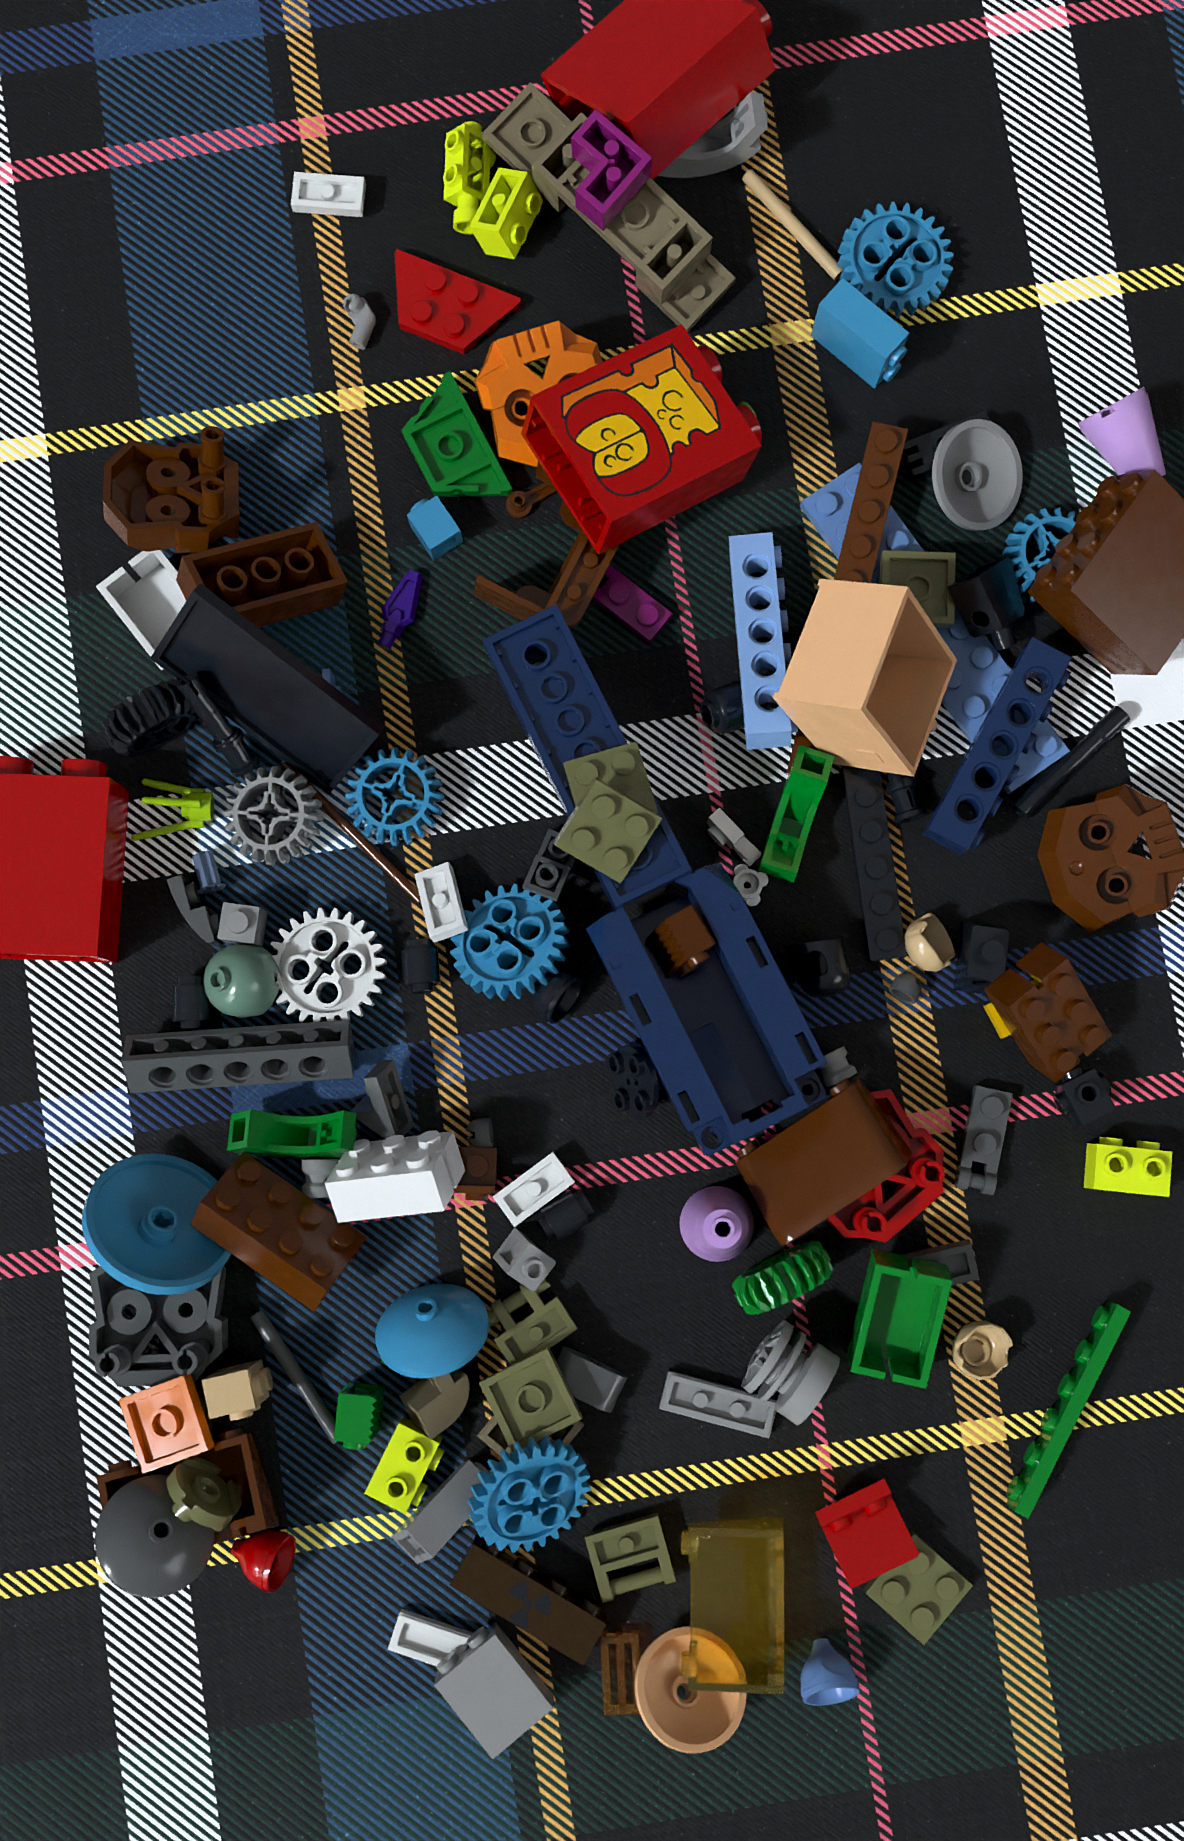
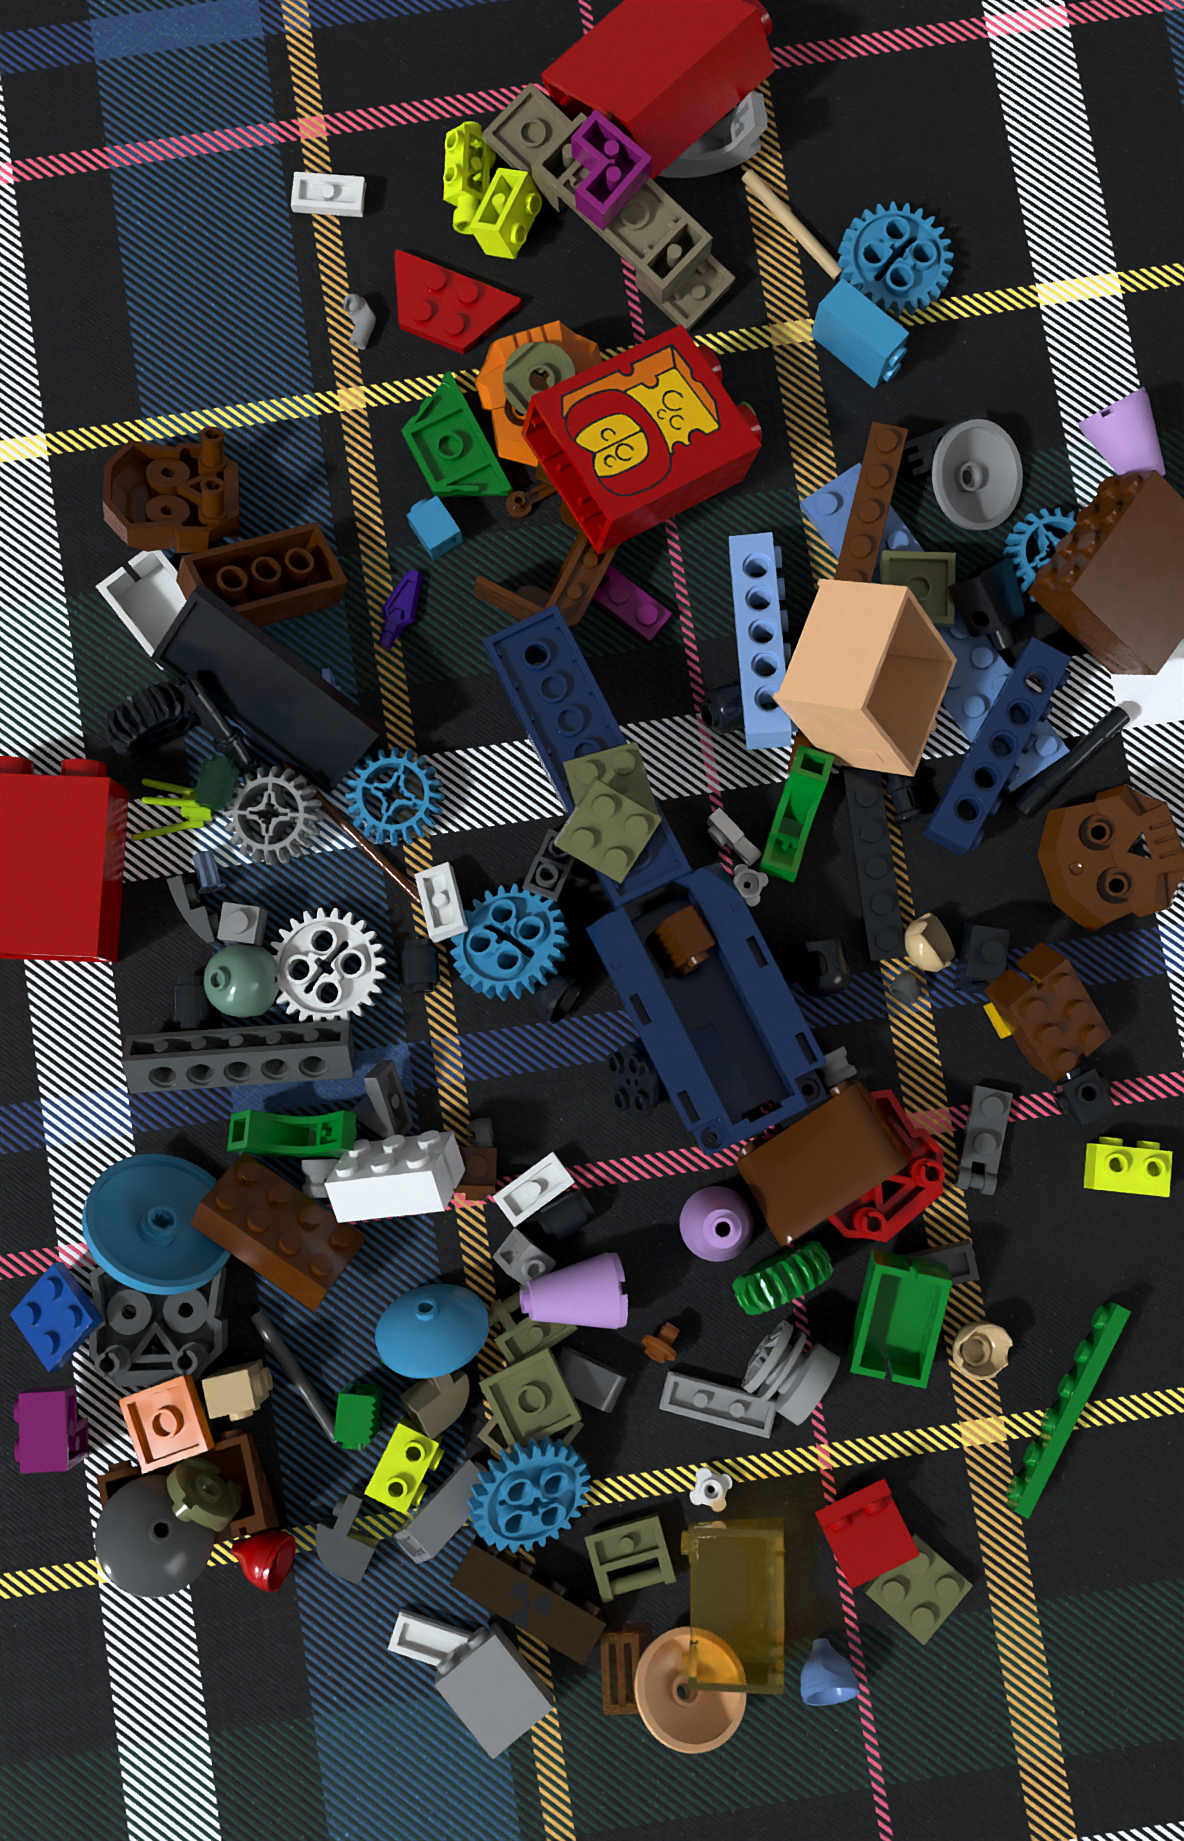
(49, 1430): none -> magenta brick
(56, 1316): none -> blue plate
(216, 783): none -> clear green brick
(340, 1546): none -> dark grey brick
(531, 357): none -> olive plate
(579, 1294): none -> lavender cone
(659, 1346): none -> dark orange plate
(709, 1478): none -> white plate

